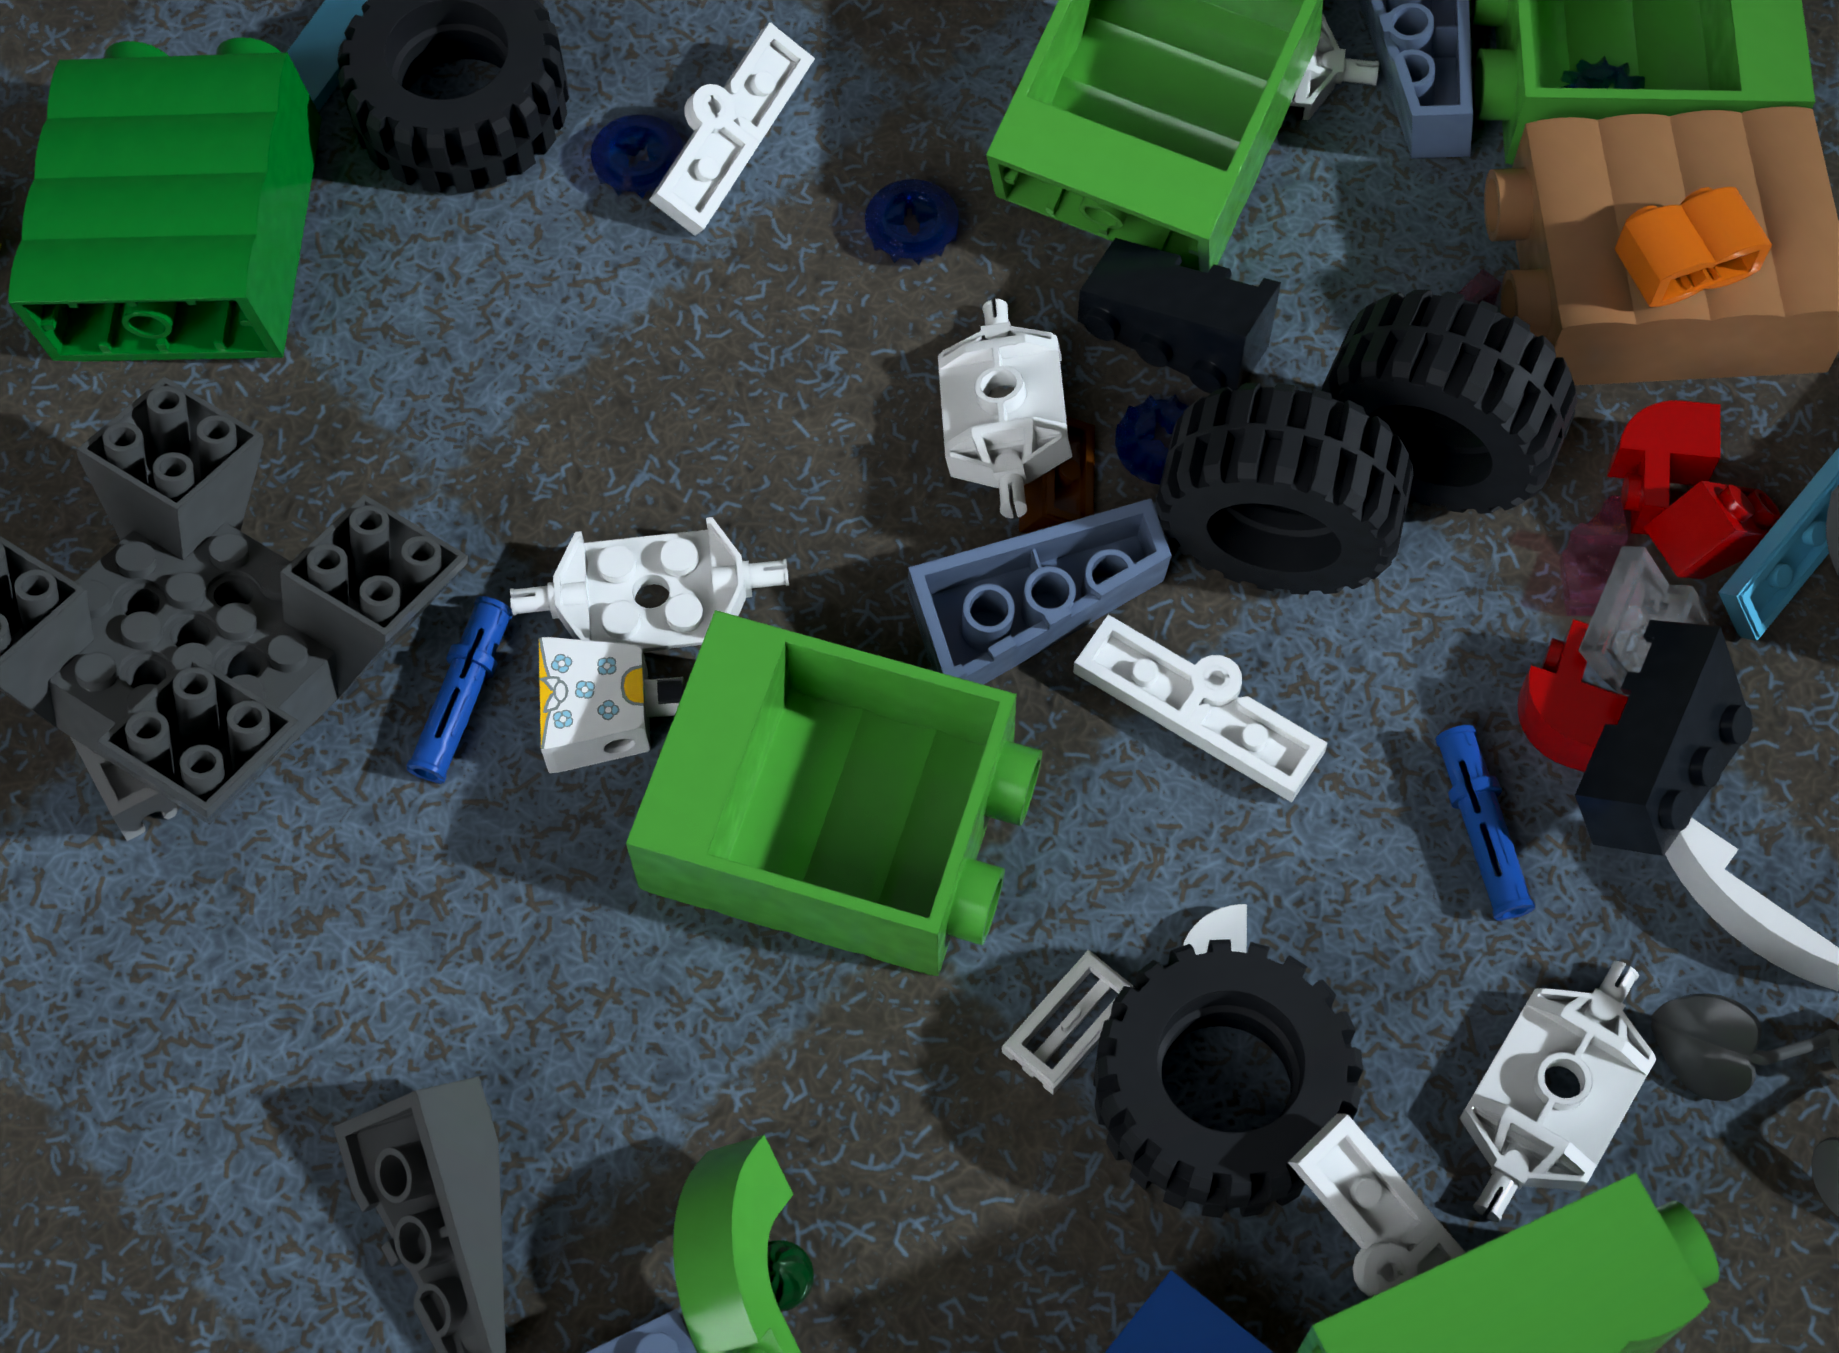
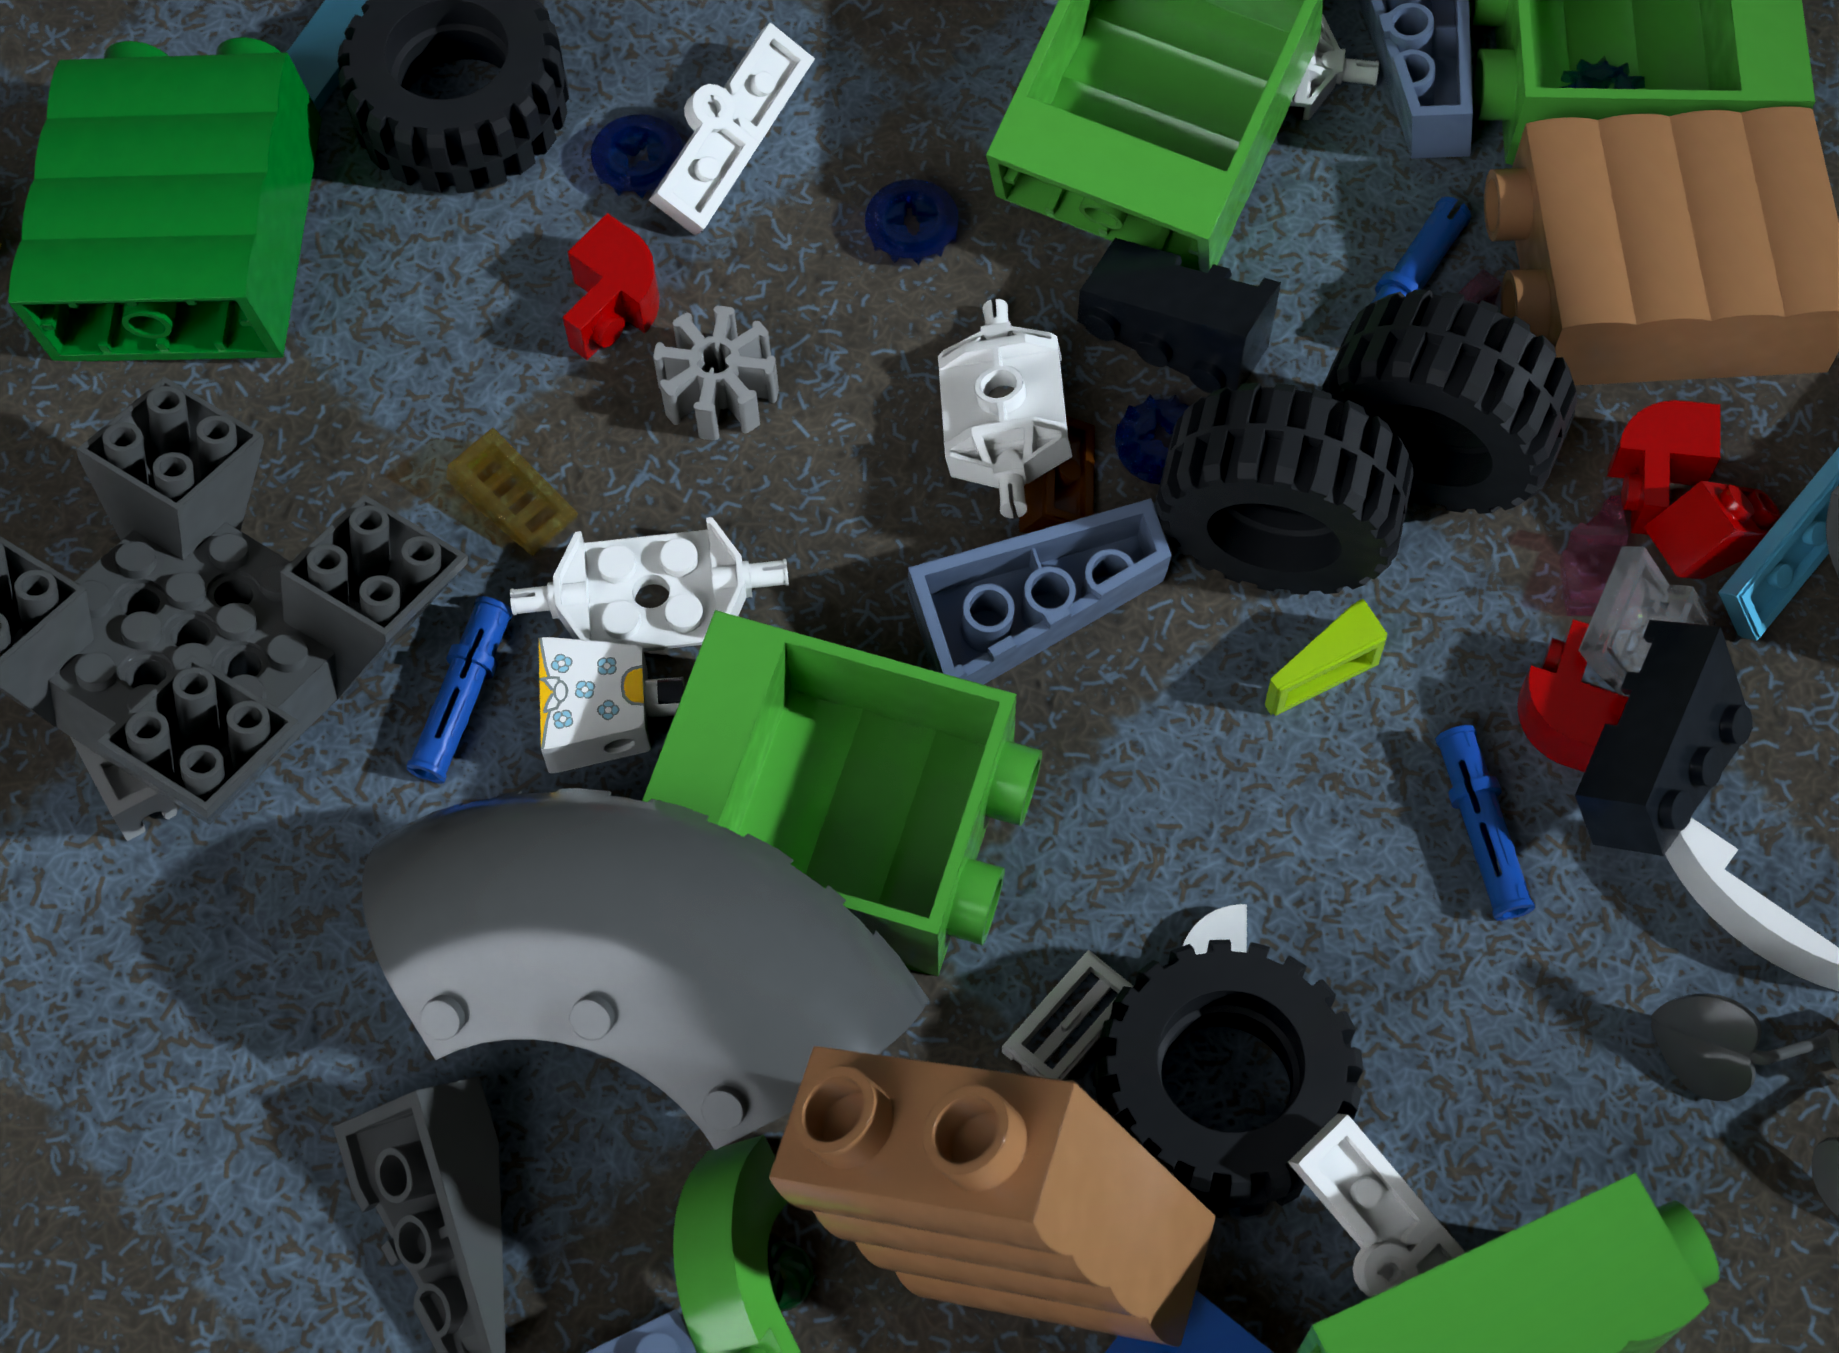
(493, 447): none -> clear yellow slope
(619, 283): none -> red brick
(632, 941): none -> dark grey brick
(716, 372): none -> light grey gear
(994, 1193): none -> medium nougat brick
(1201, 706): white hinge -> none
(1336, 655): none -> lime slope
(1425, 251): none -> blue pin
(1526, 1128): white plate -> none
(1692, 245): orange brick -> none

